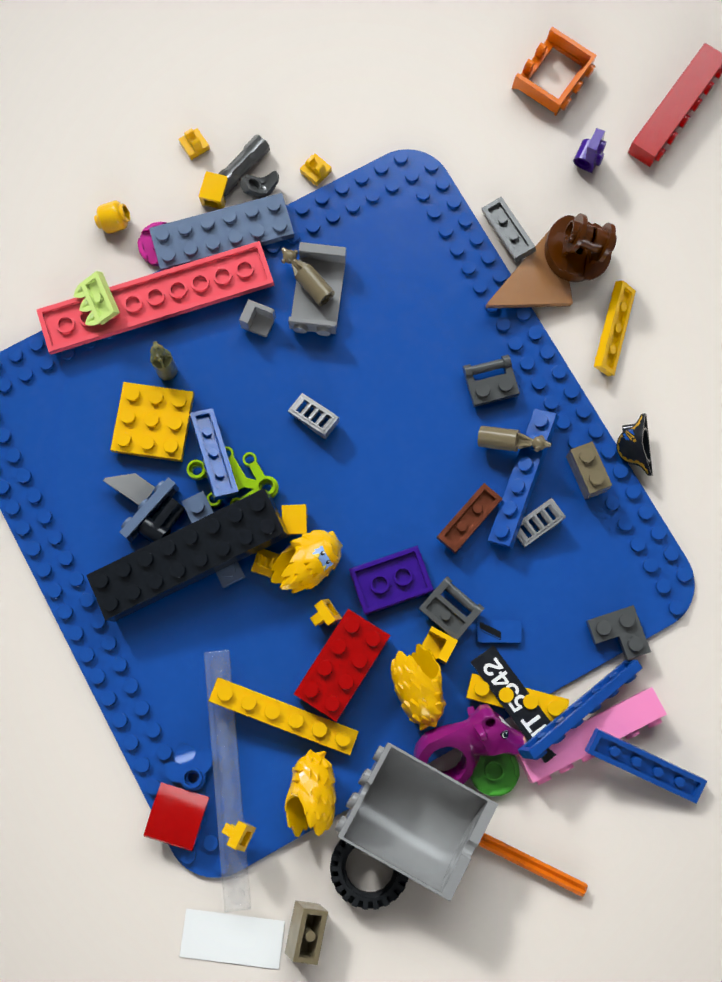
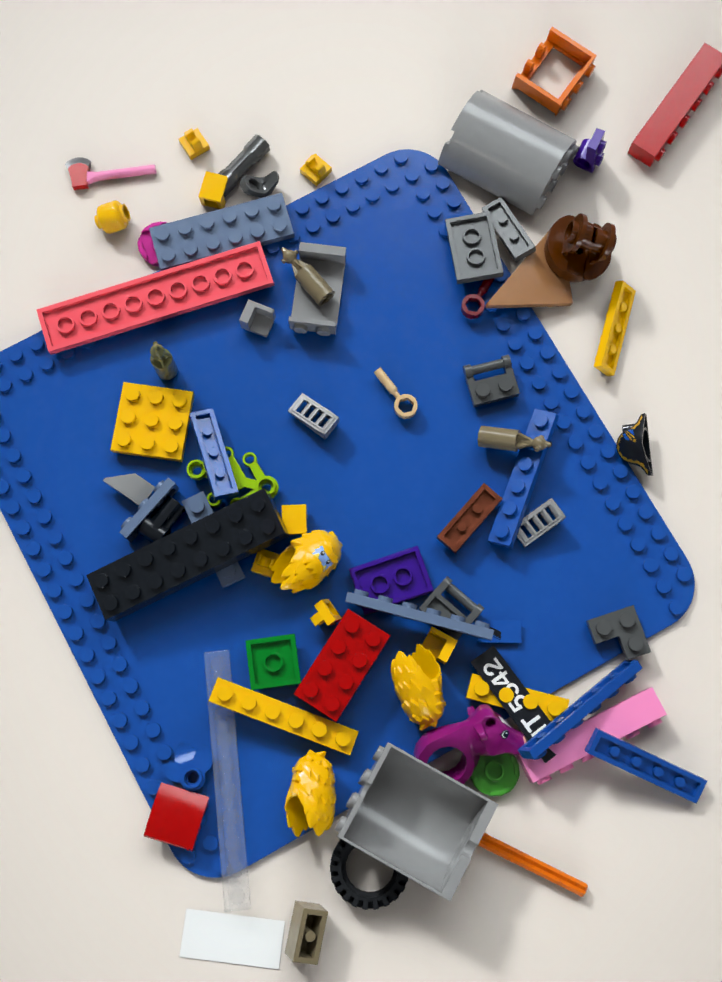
(82, 177): none -> piece
(97, 298): yellowish green plate -> none
(239, 835): yellow tile -> none
(273, 662): none -> green plate
(392, 389): none -> tan piece
(430, 617): none -> sand blue plate
(474, 247): none -> plate
(485, 285): none -> dark red piece
(507, 152): none -> light grey cylinder
(588, 470): dark tan brick -> none

